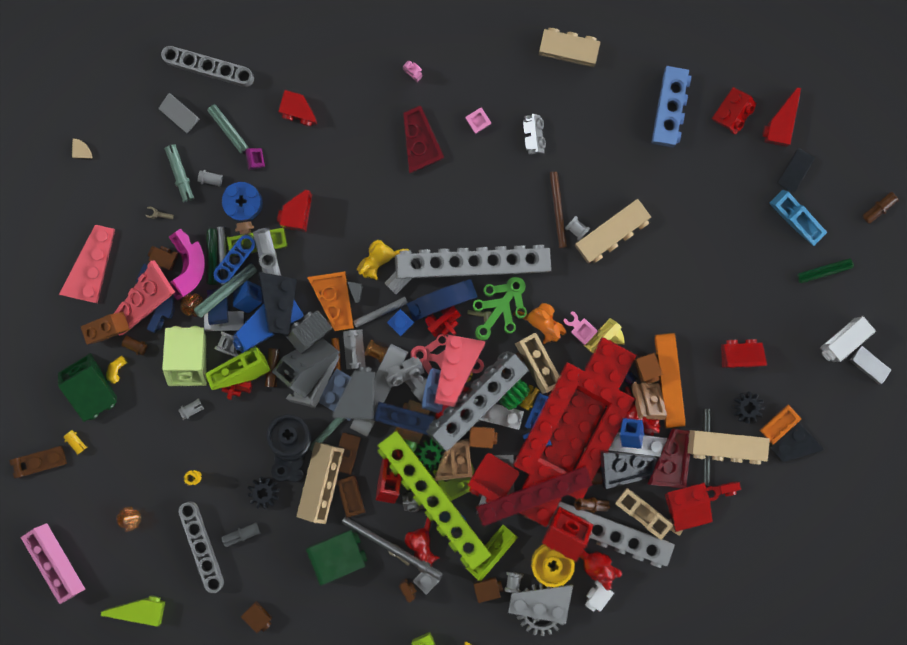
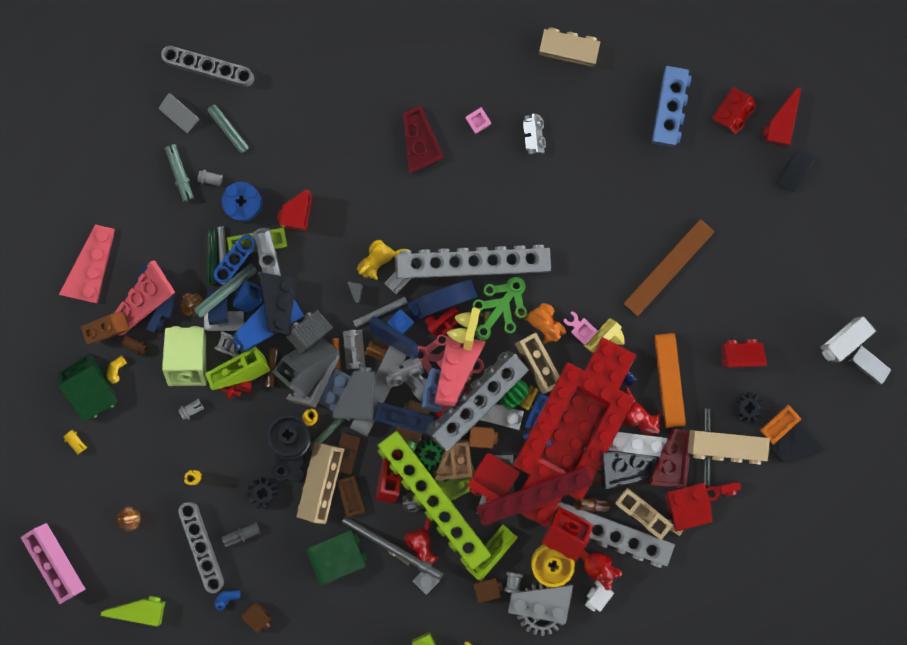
(39, 461): reddish brown plate -> none
(80, 150): tan tile -> none
(159, 214): dark tan hand -> none
(163, 257): reddish brown brick -> none
(192, 267): dark pink arch -> none
(225, 596): none -> blue arm
(244, 227): medium nougat plate -> none
(254, 158): magenta slope -> none
(296, 107): red slope -> none
(313, 414): none -> yellow pin
(334, 298): orange wing -> none
(393, 337): none -> dark blue tile
(408, 590): reddish brown plate -> none
(413, 70): bright pink plate -> none
(465, 335): none -> light yellow tile
(558, 210): reddish brown bar -> none
(577, 228): light grey bush -> none
(612, 231): tan brick -> none
(632, 433): blue brick -> none
(648, 368): dark orange brick -> none
(649, 401): medium nougat plate -> none
(668, 267): none -> dark orange tile
(798, 217): dark azure slope -> none
(825, 270): dark green axle -> none
(880, 207): reddish brown axle -> none

